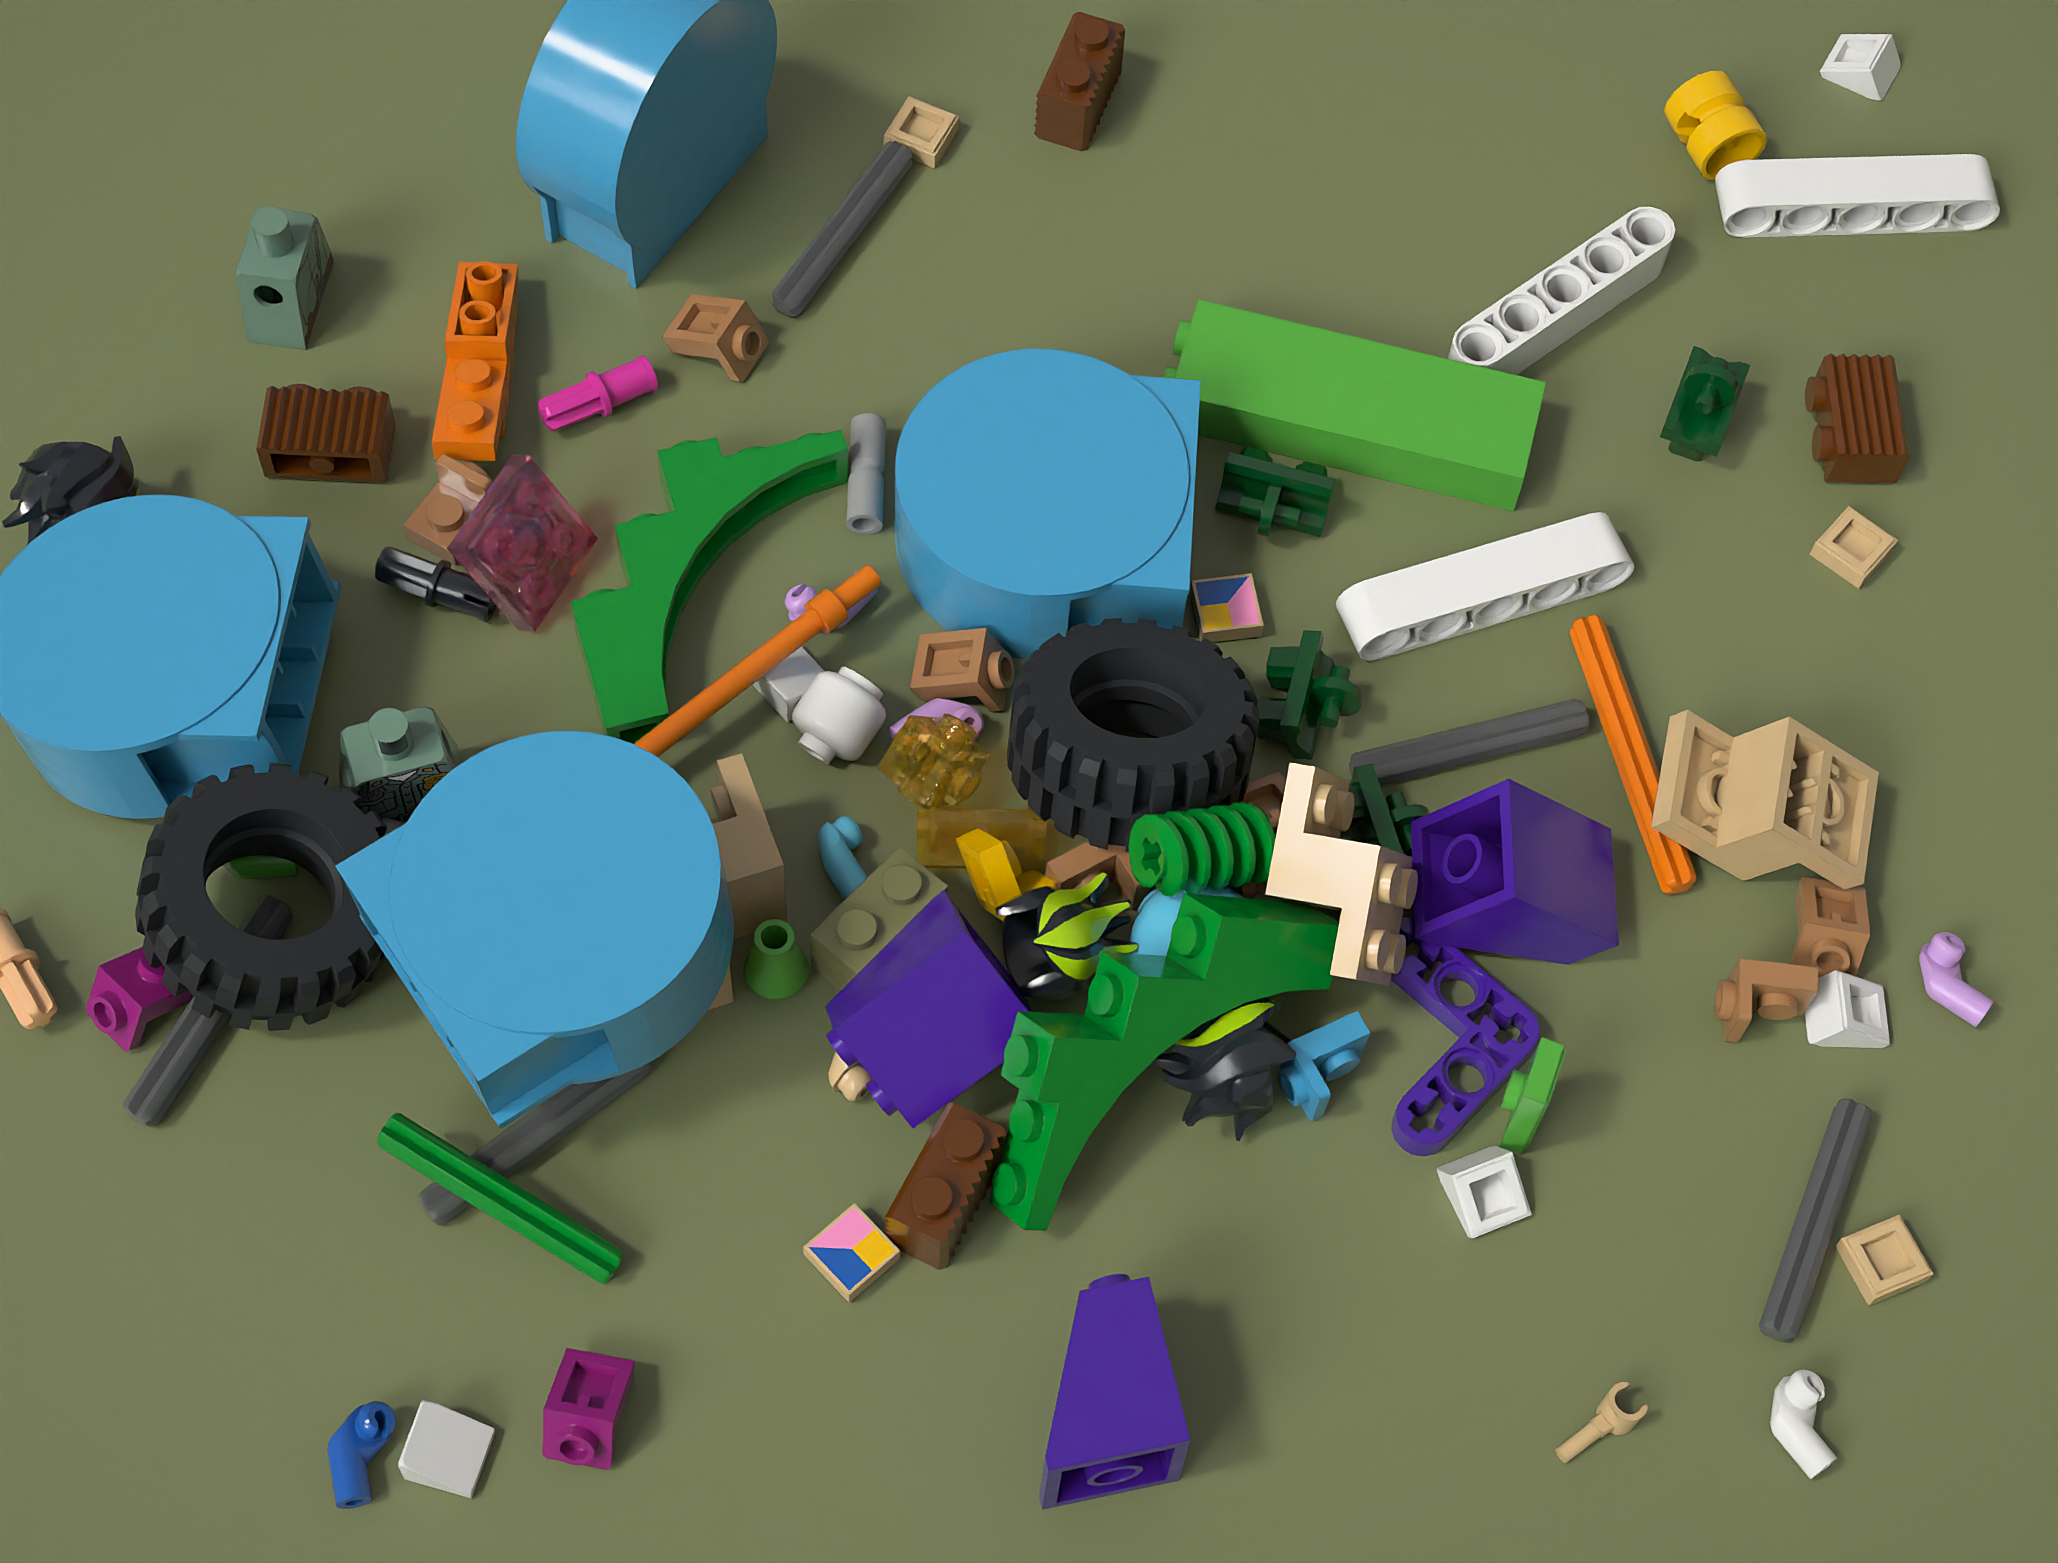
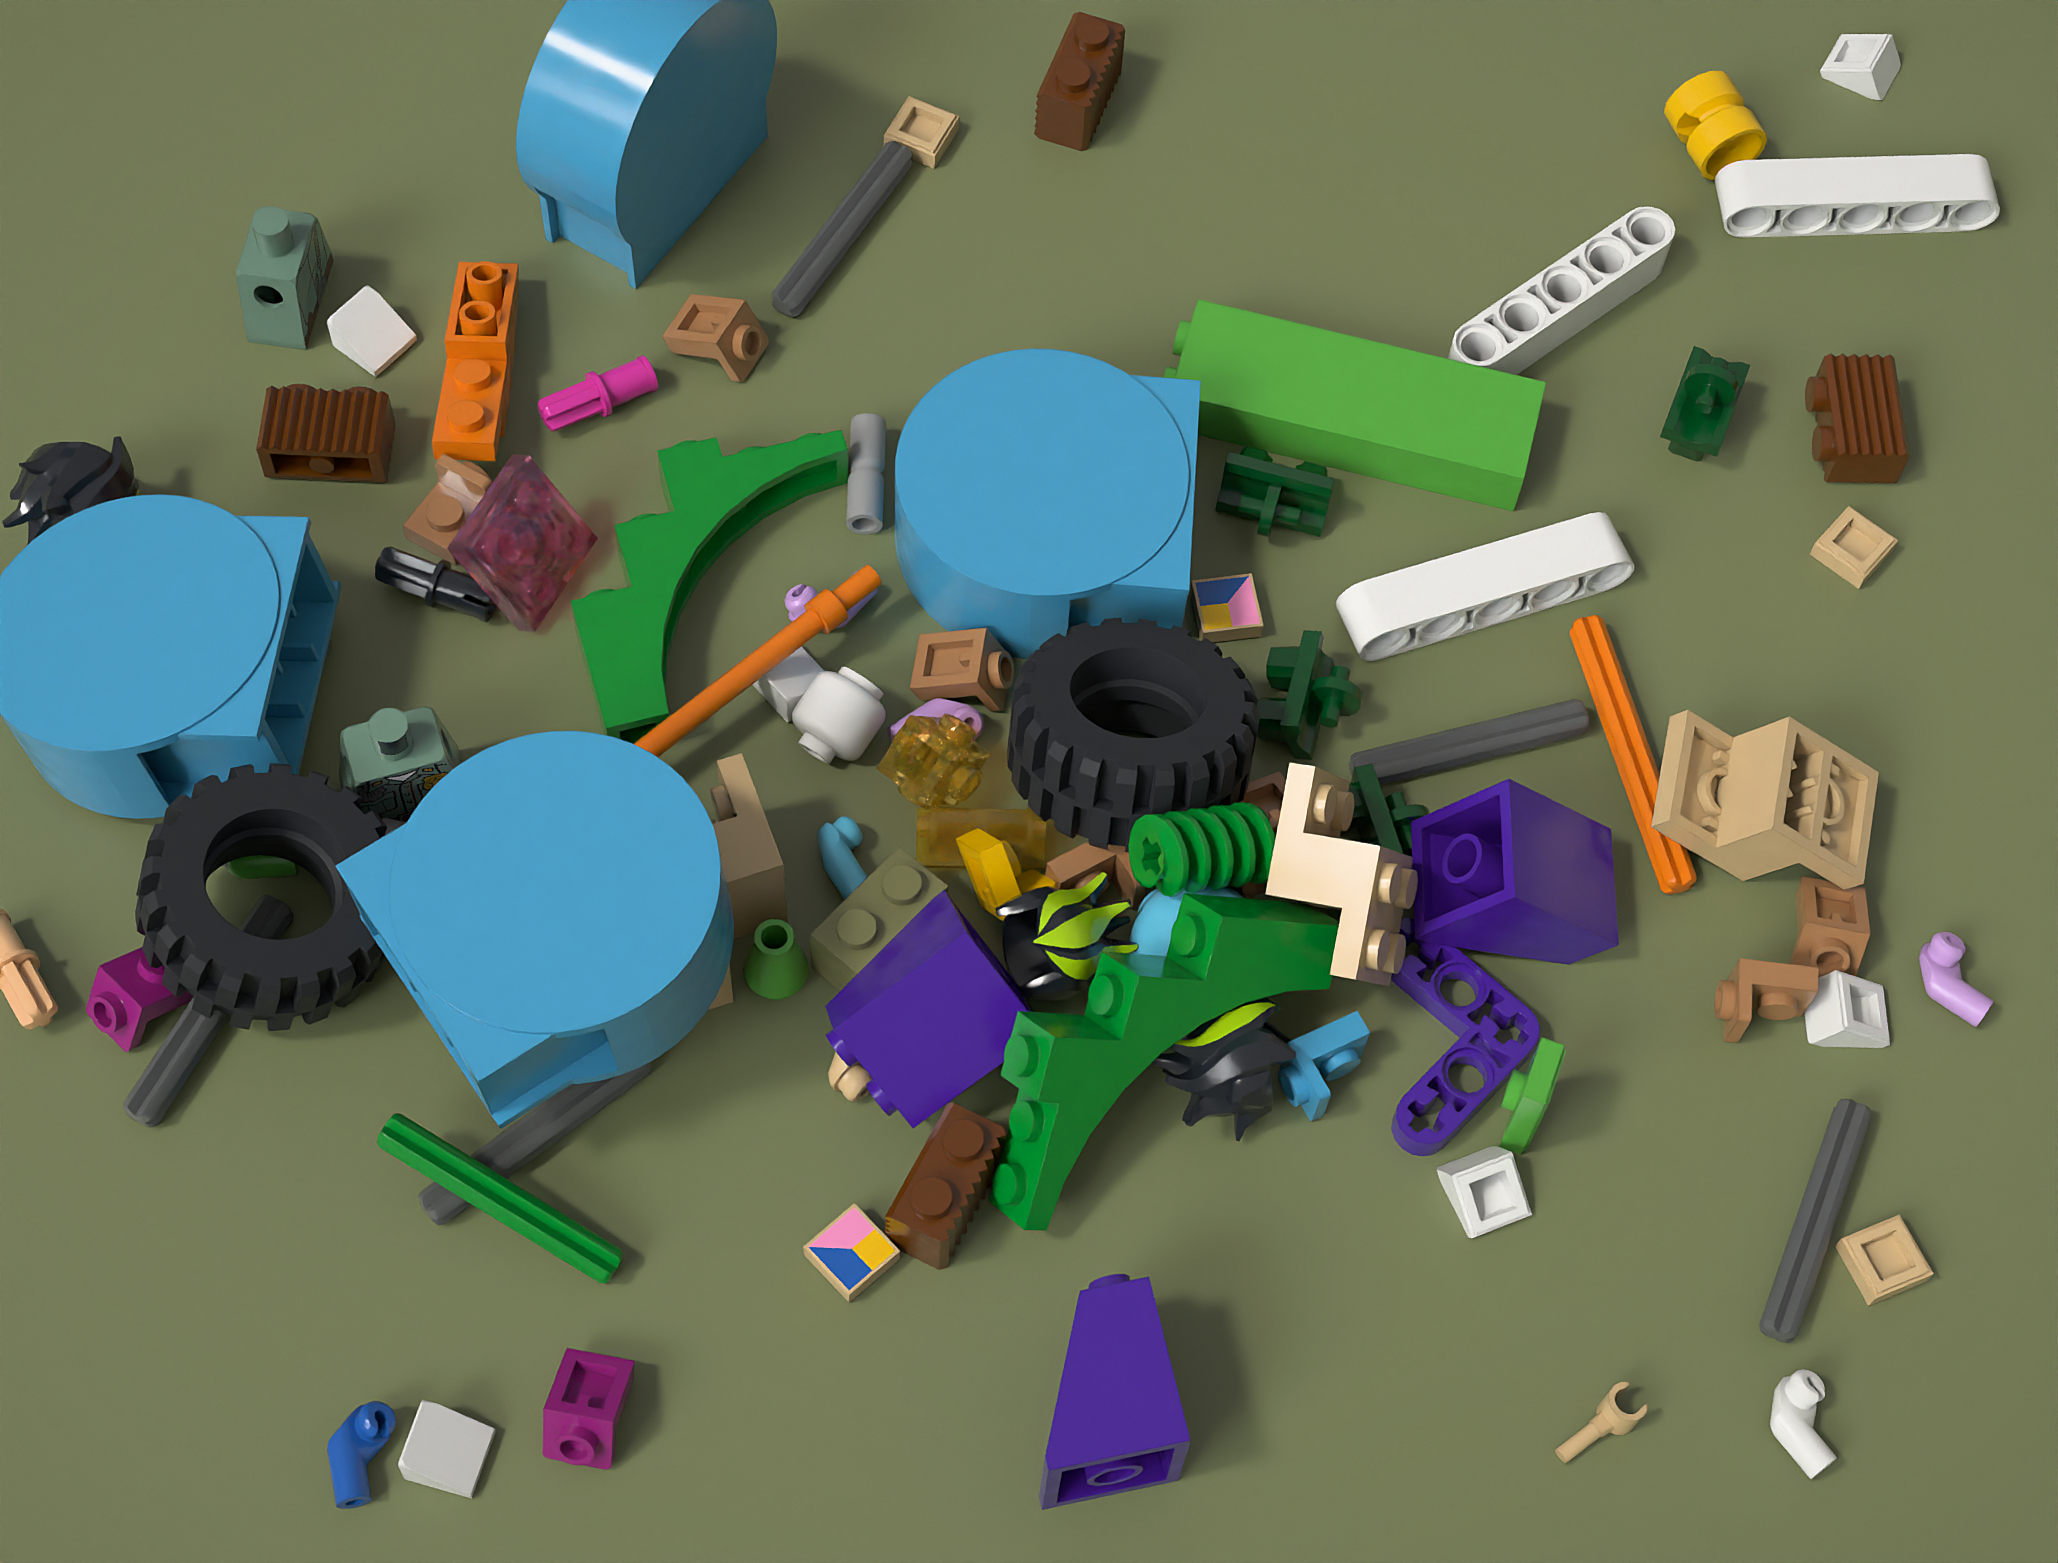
(370, 331): none -> white slope

